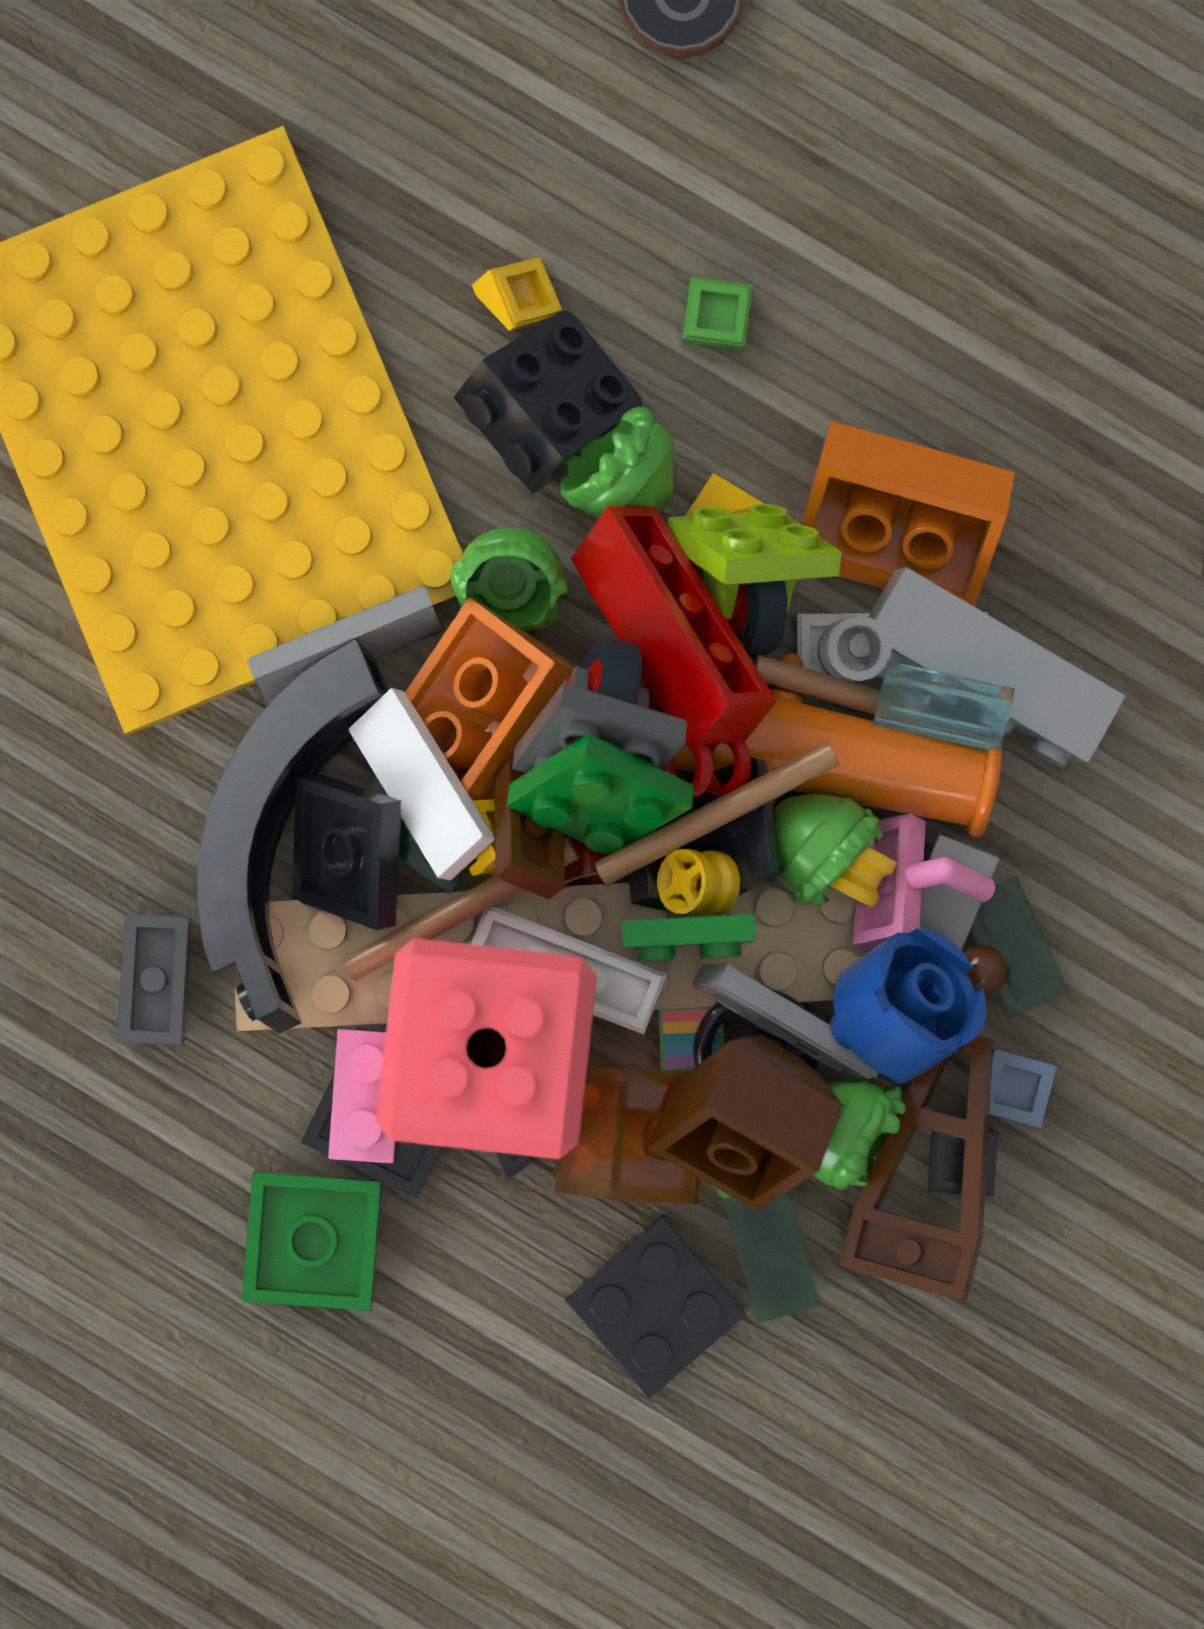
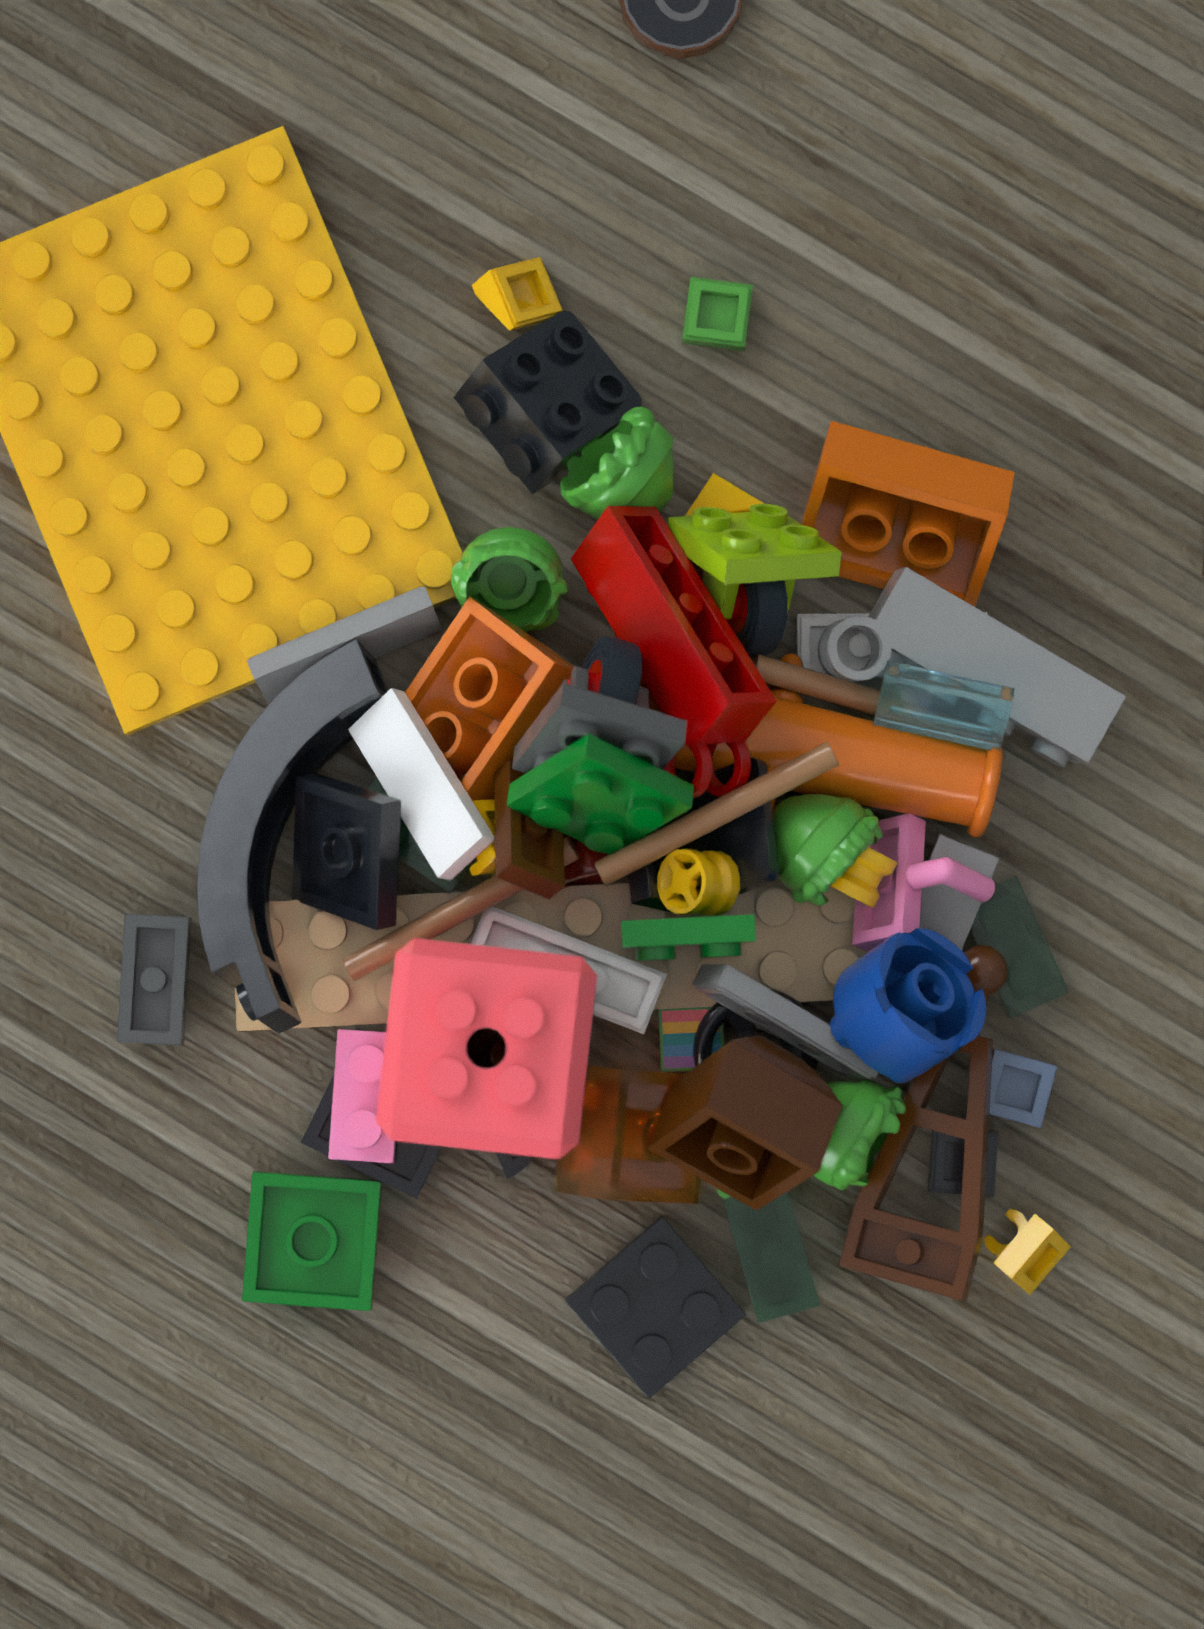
(1030, 1253): none -> yellow tile

